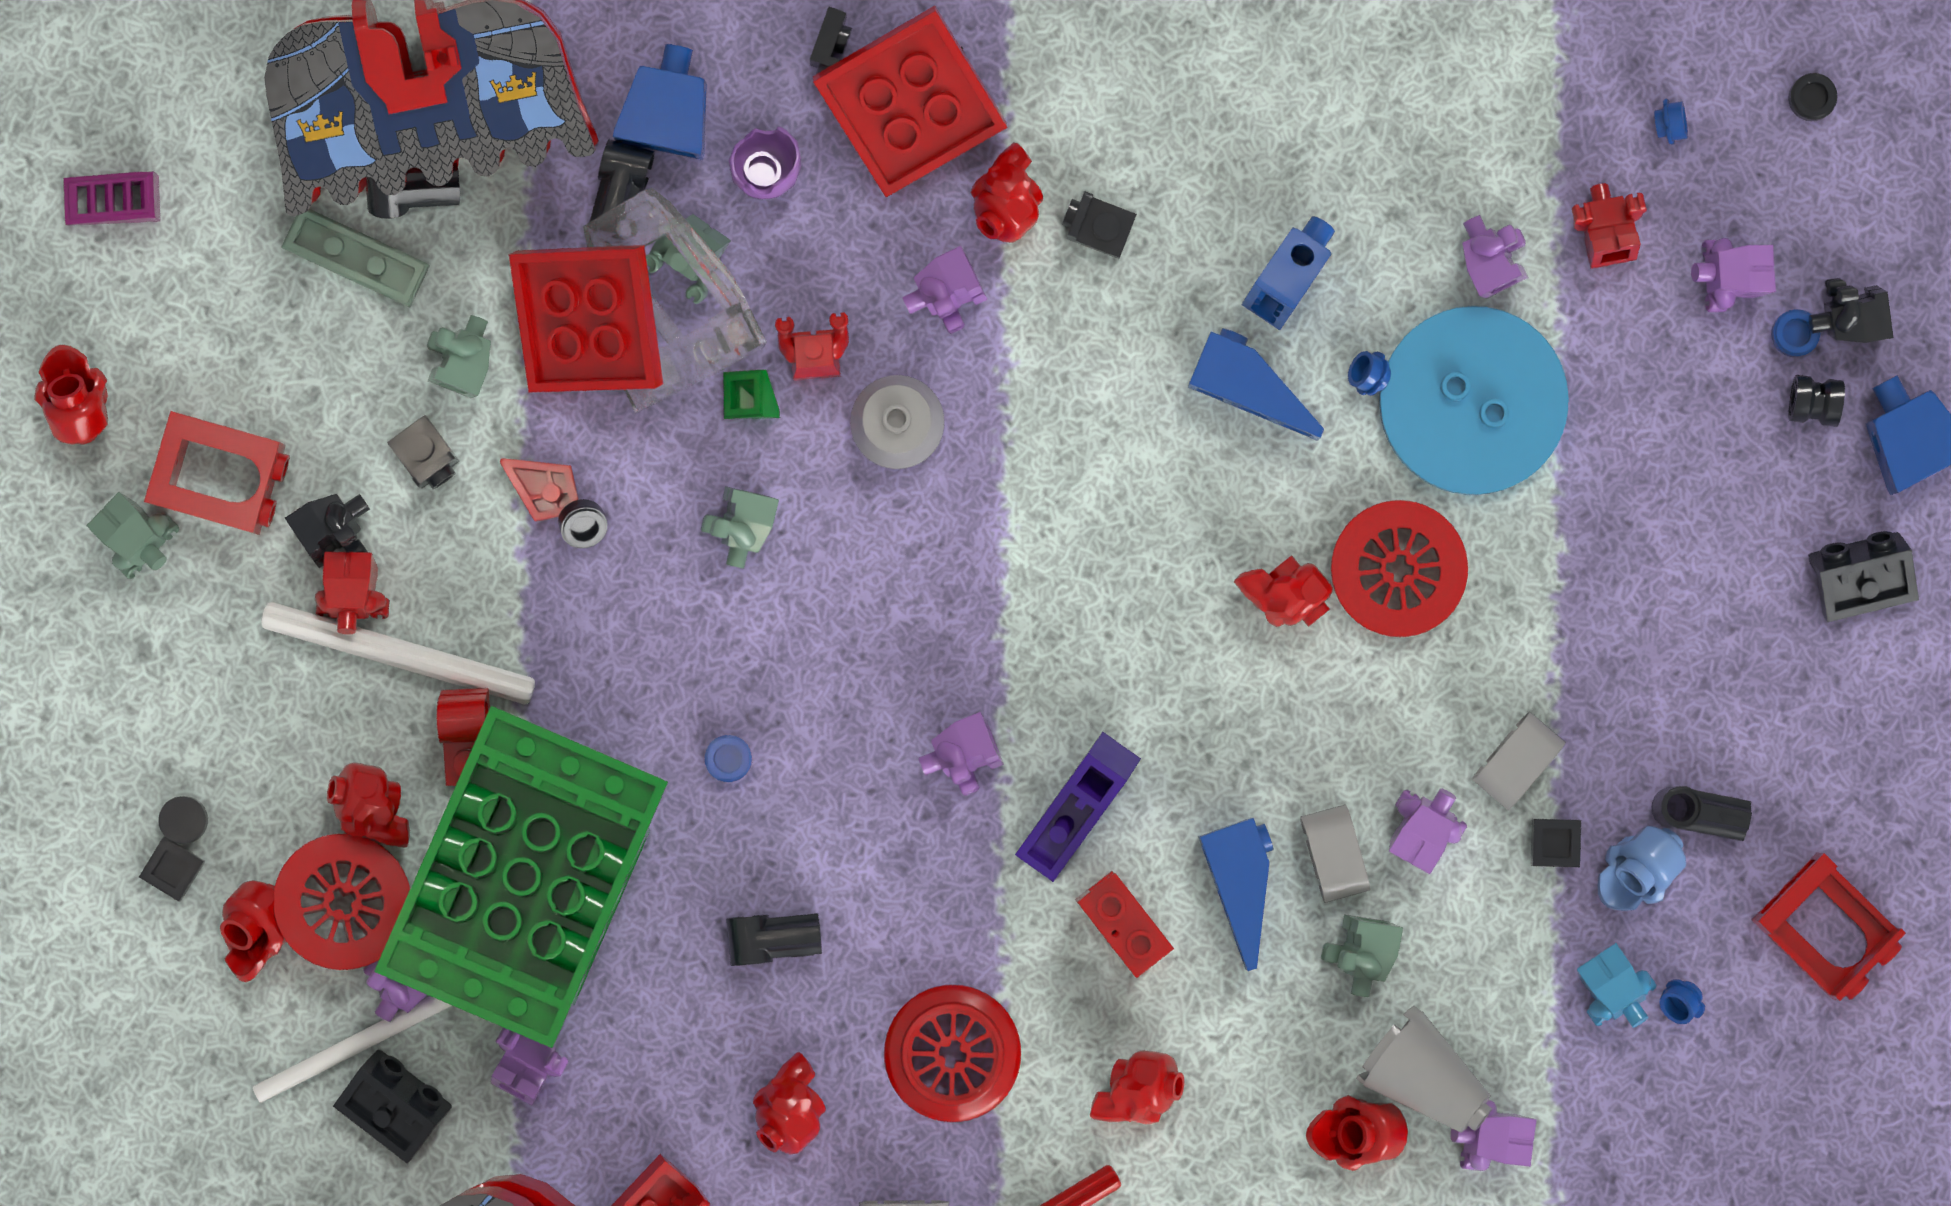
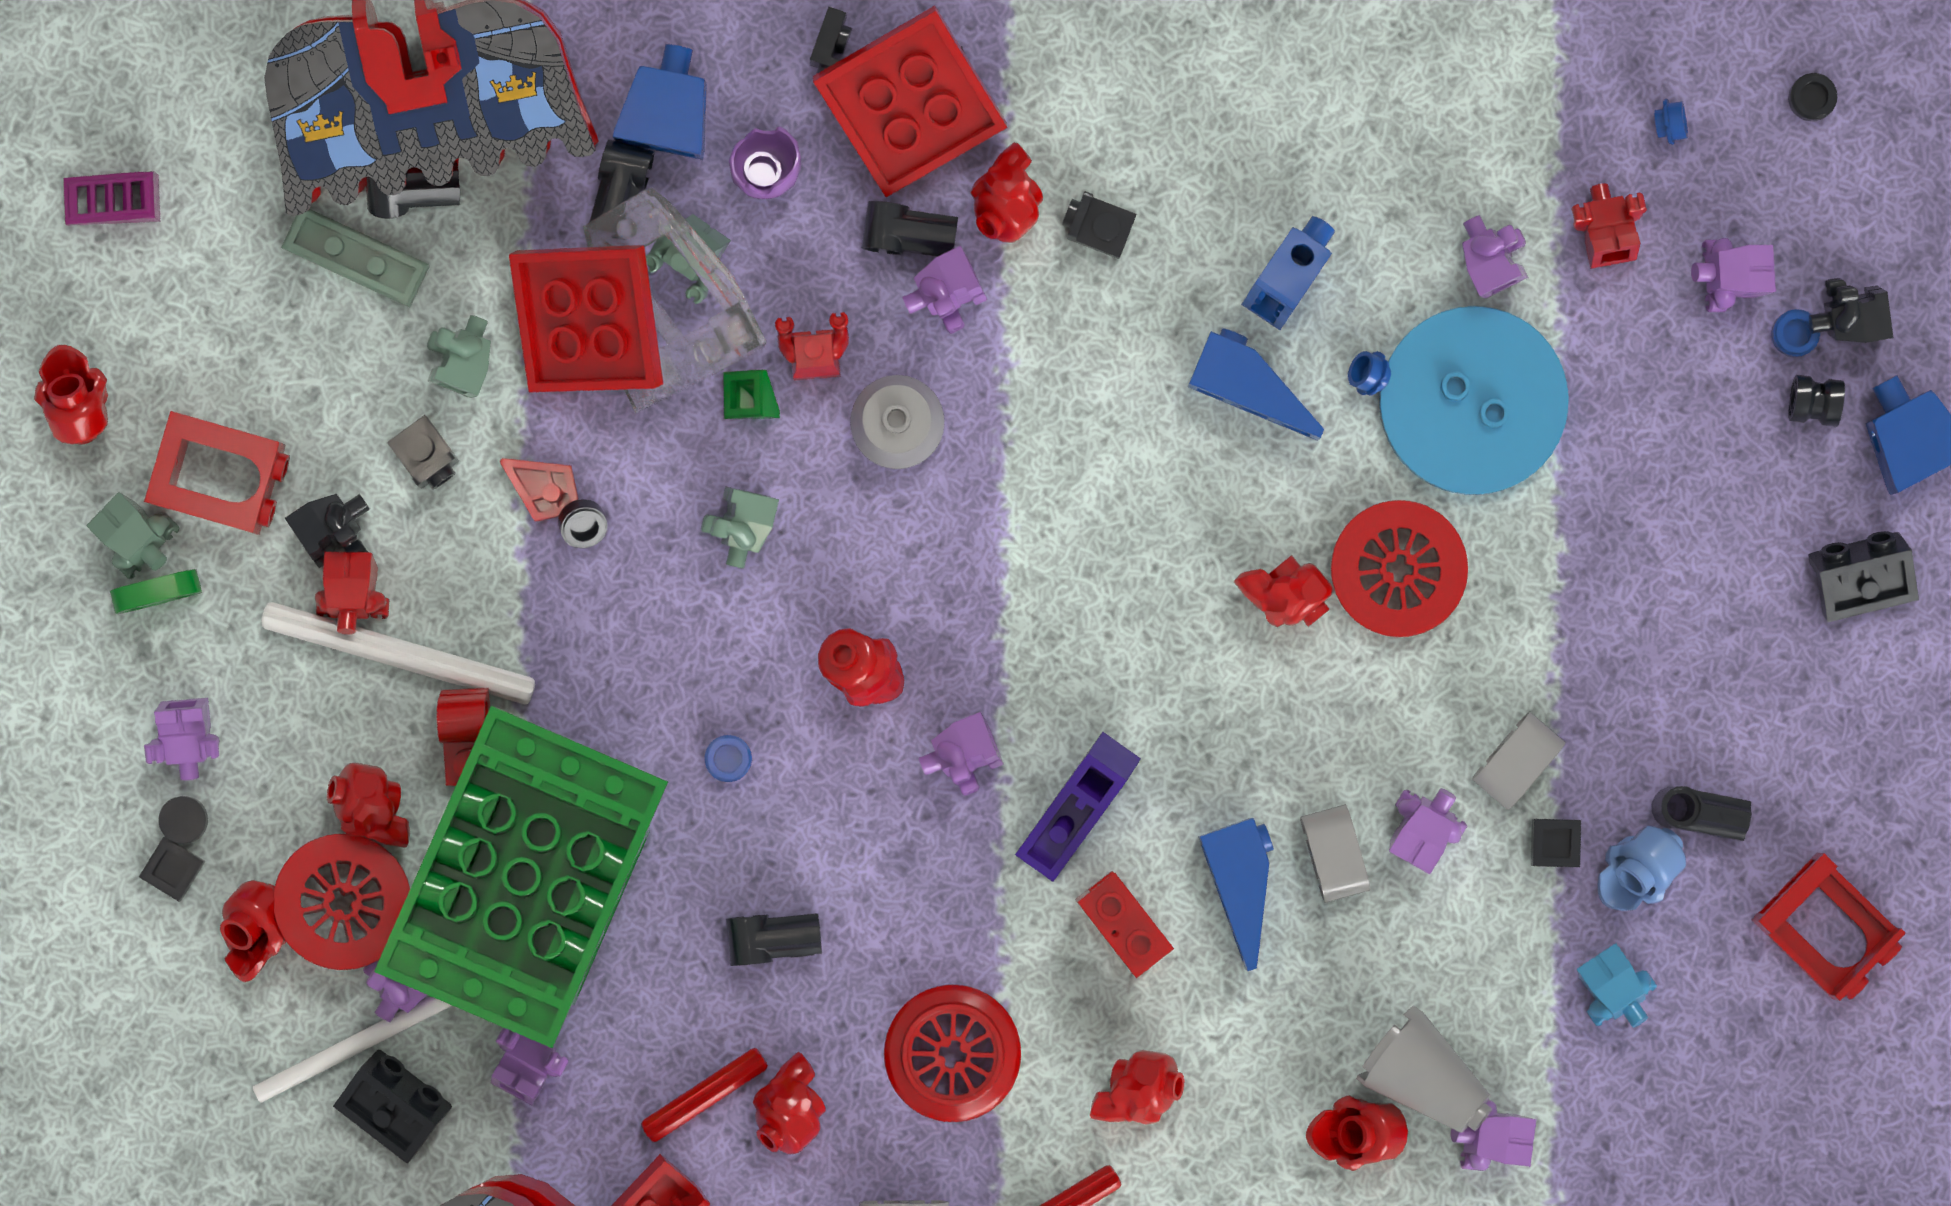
(155, 591): none -> green beam
(183, 736): none -> medium lavender piece
(704, 1095): none -> red axle
(861, 667): none -> red head
(903, 230): none -> black piece
(1367, 952): sand green piece -> none
(1682, 1001): blue plate -> none

